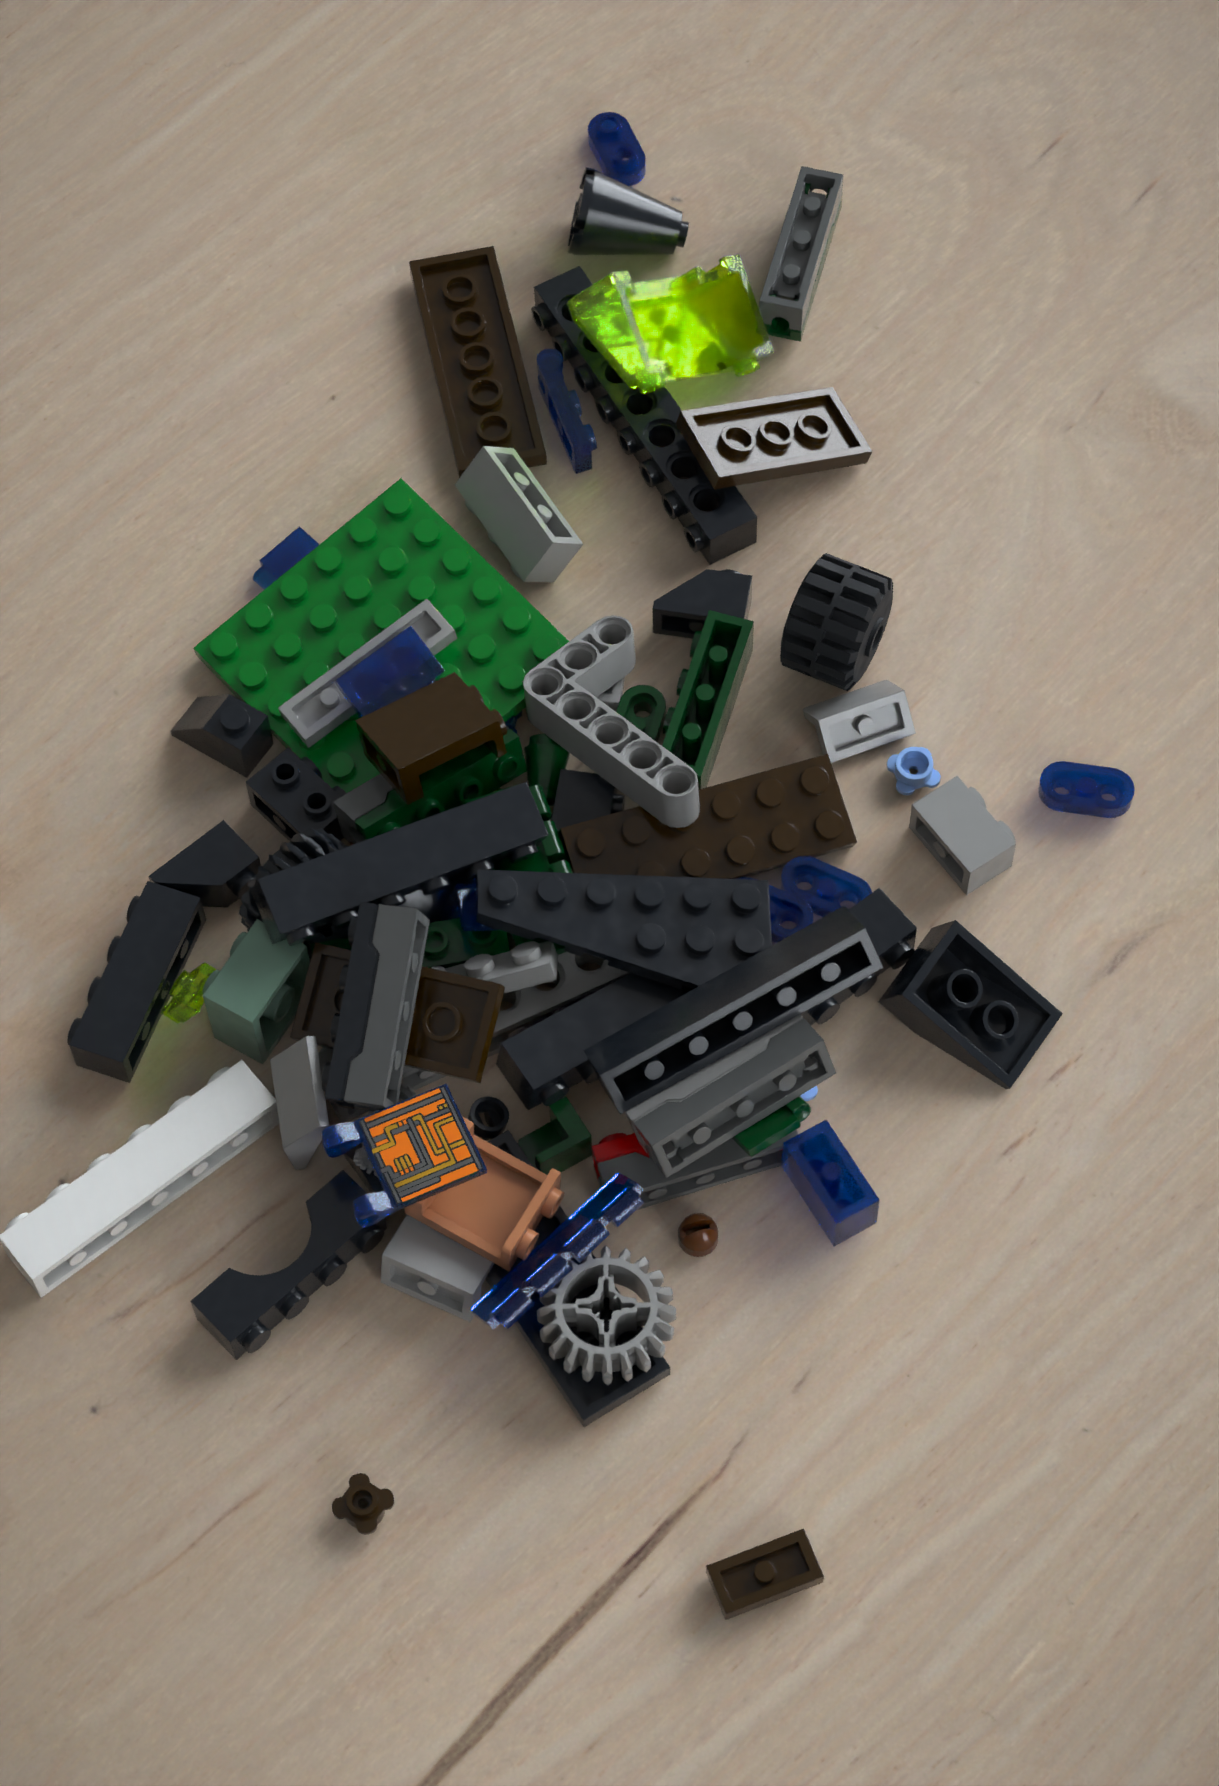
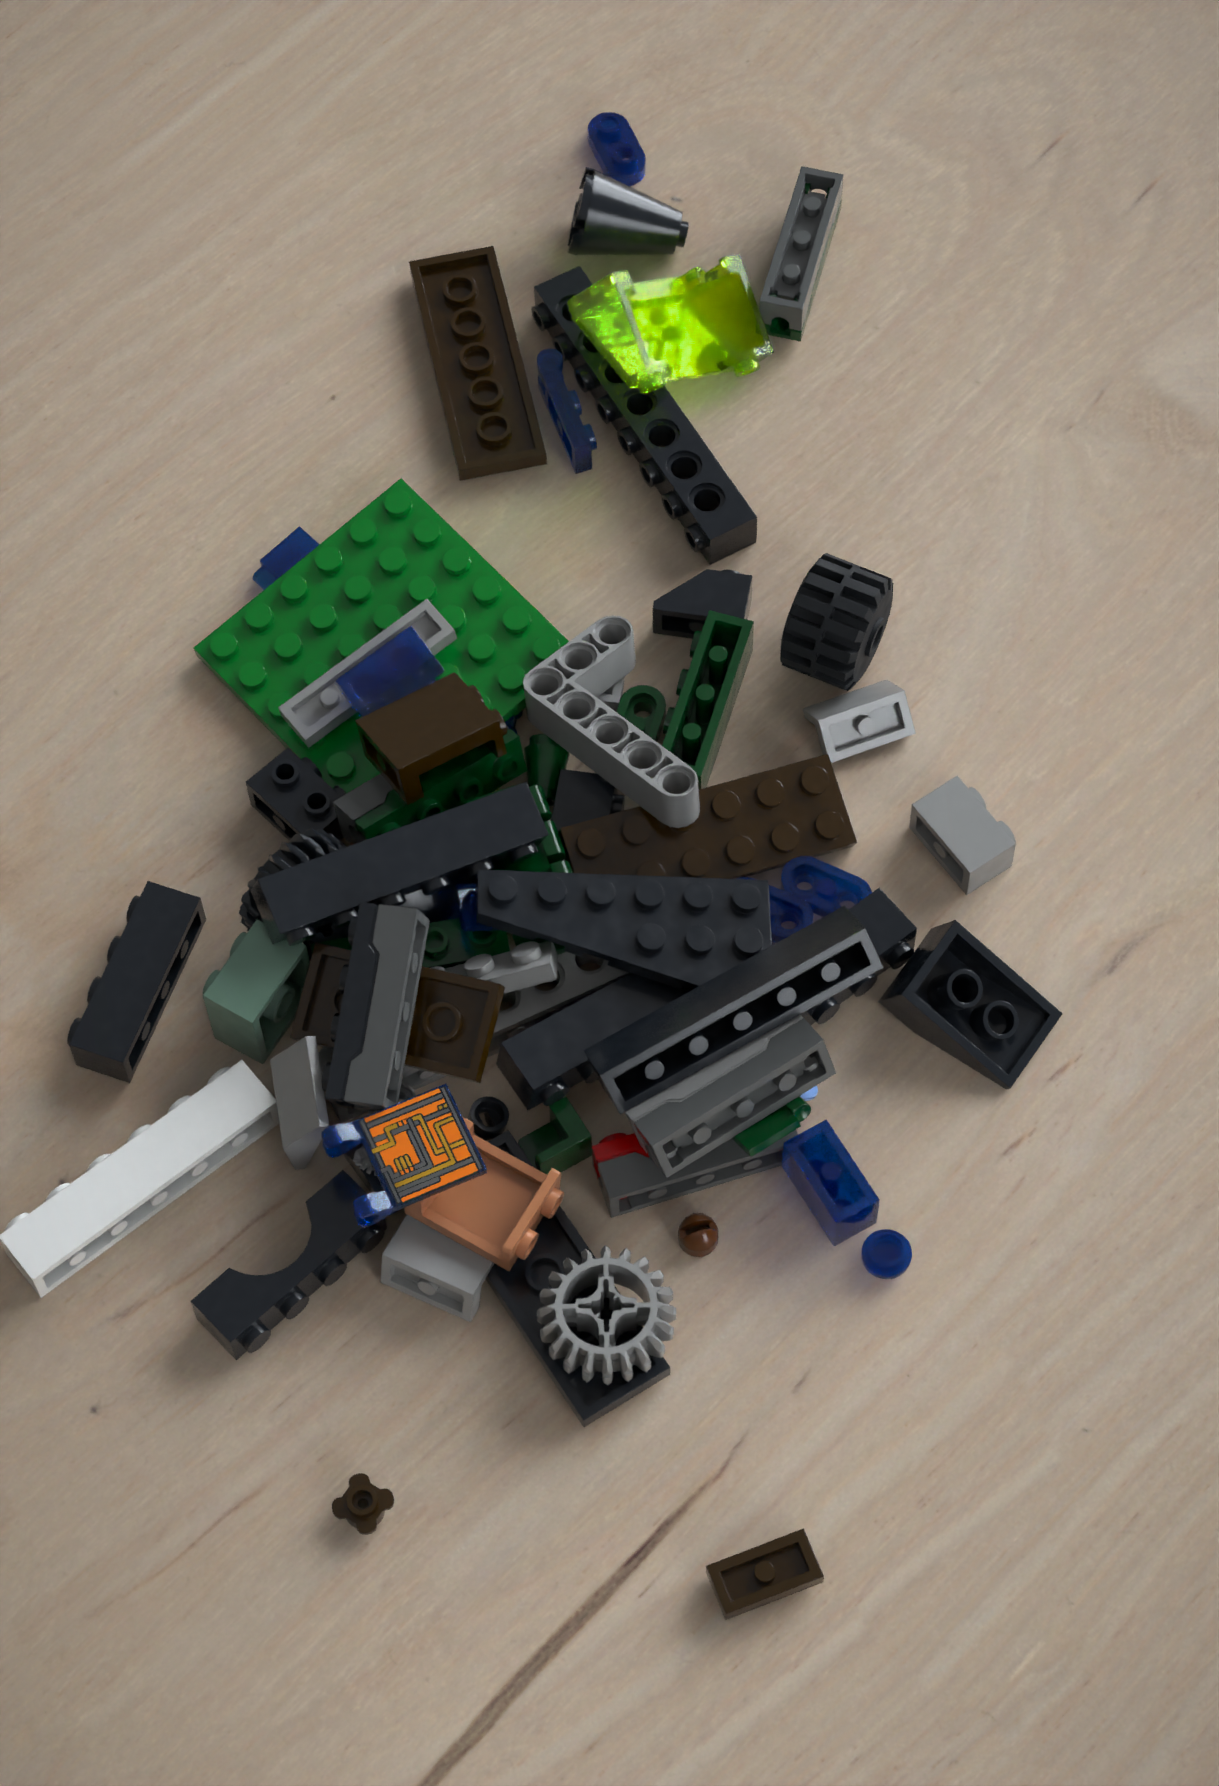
(187, 994): clear neon green plate -> none
(211, 868): black slope -> none
(226, 731): black slope -> none
(518, 514): light grey brick -> none
(549, 1260): clear blue windscreen -> none
(773, 437): plate -> none
(886, 1254): none -> clear blue plate
(913, 758): light blue plate -> none
(1085, 788): clear blue plate -> none

